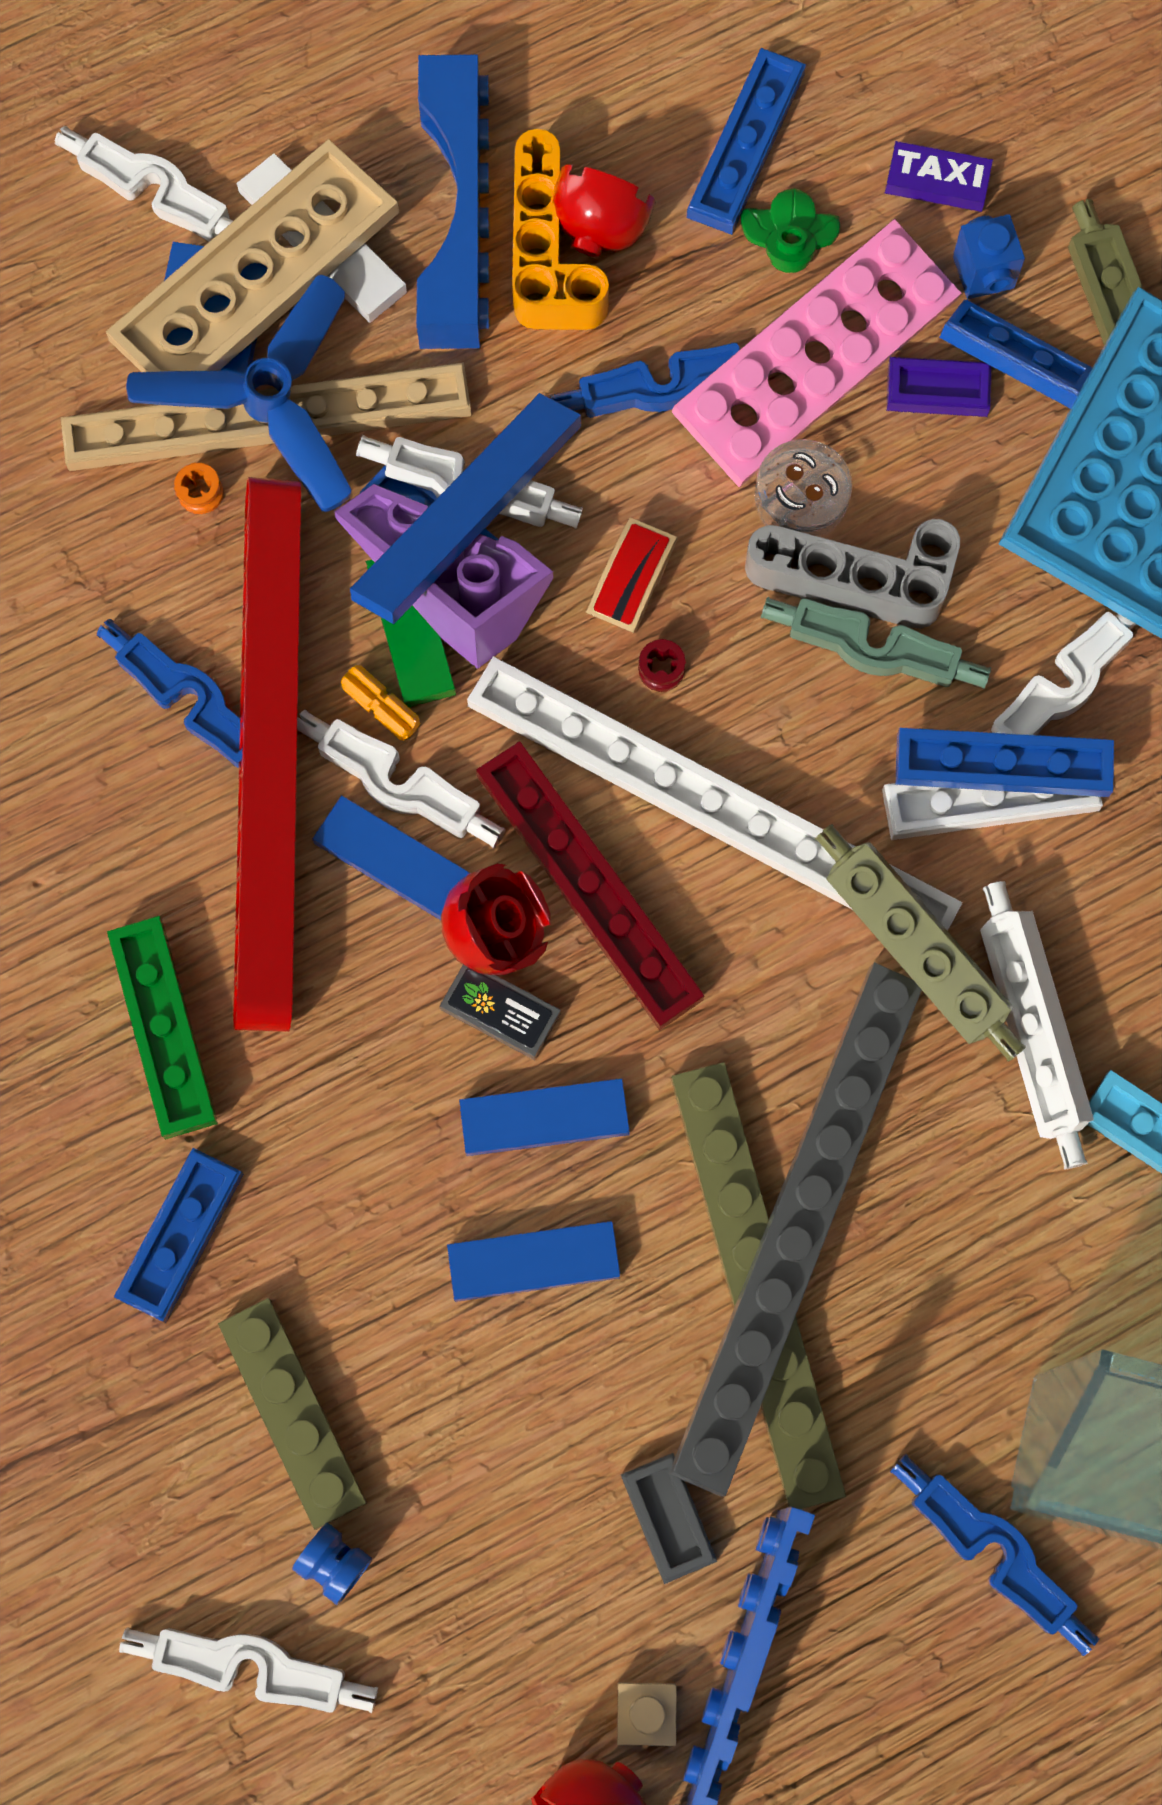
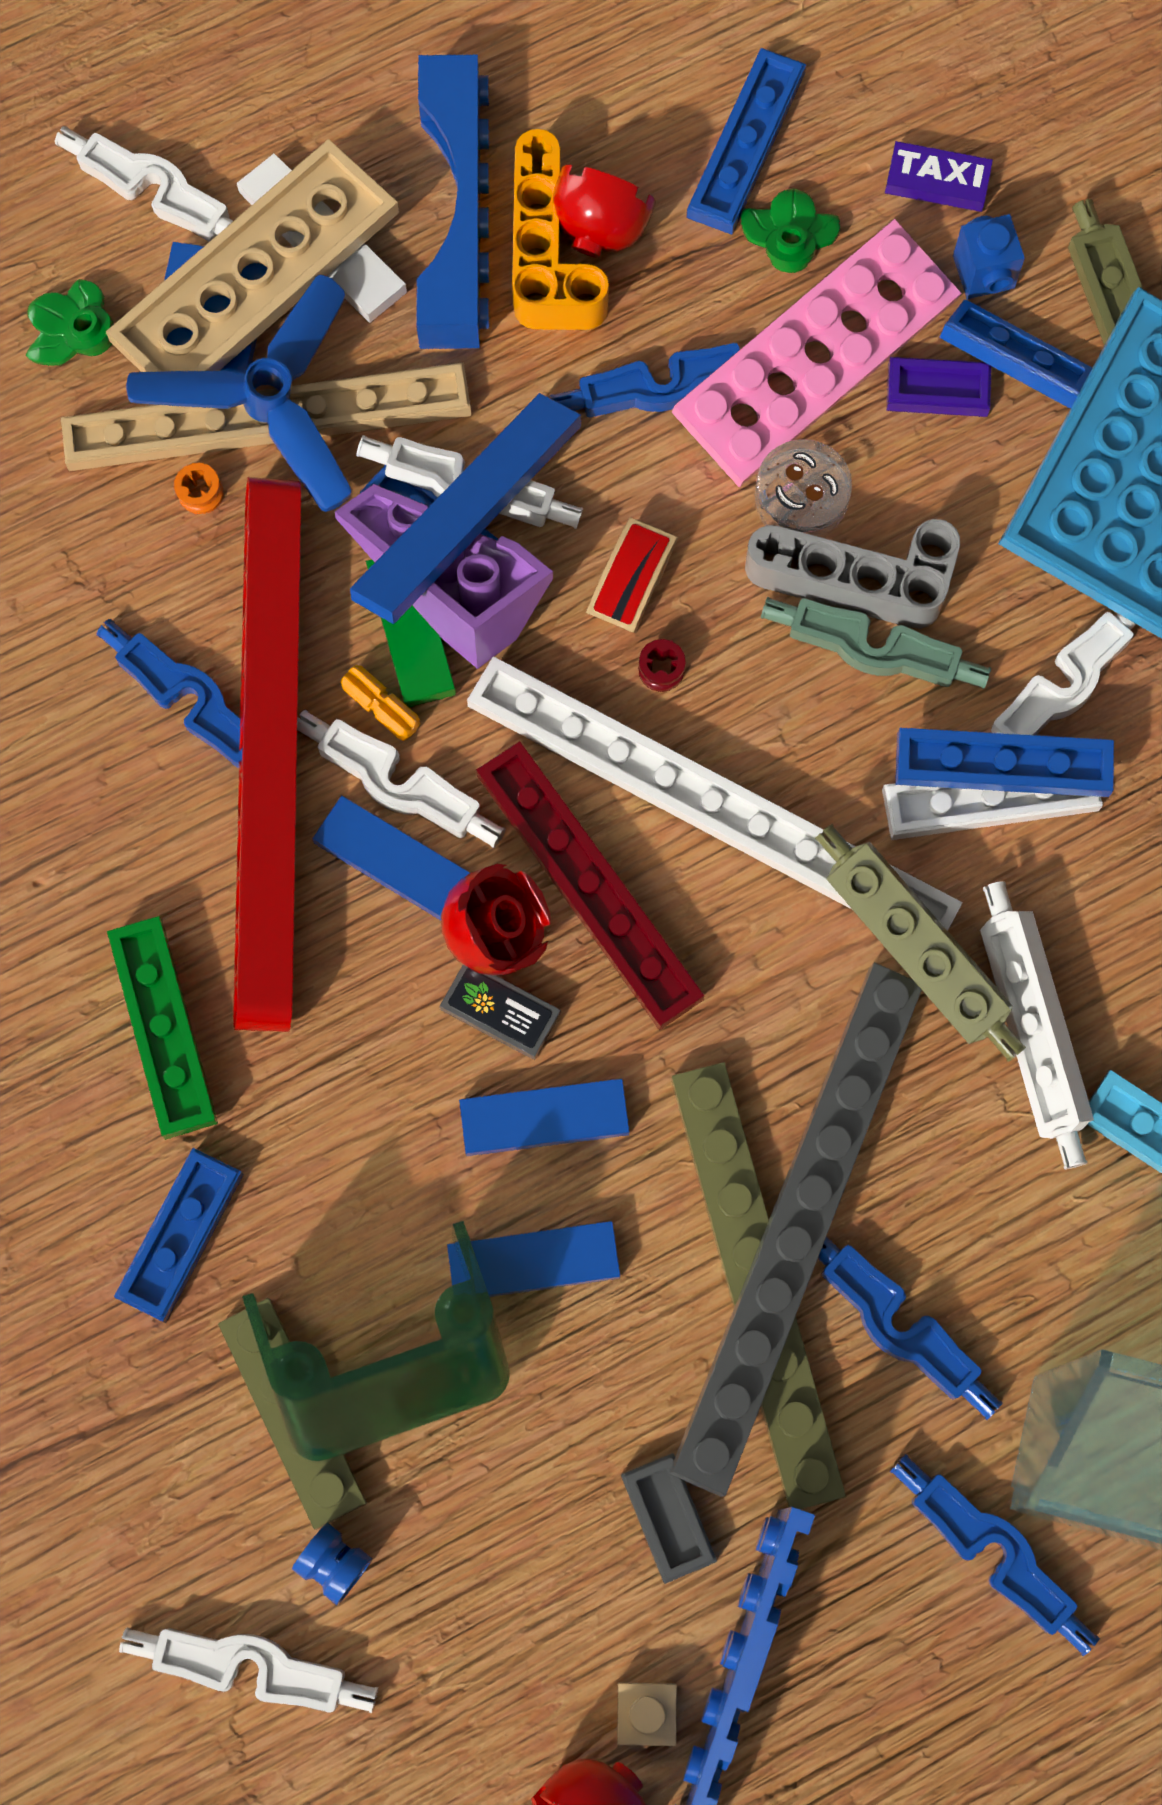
(69, 324): none -> green plate
(397, 1393): none -> clear green windscreen
(925, 1341): none -> blue piece

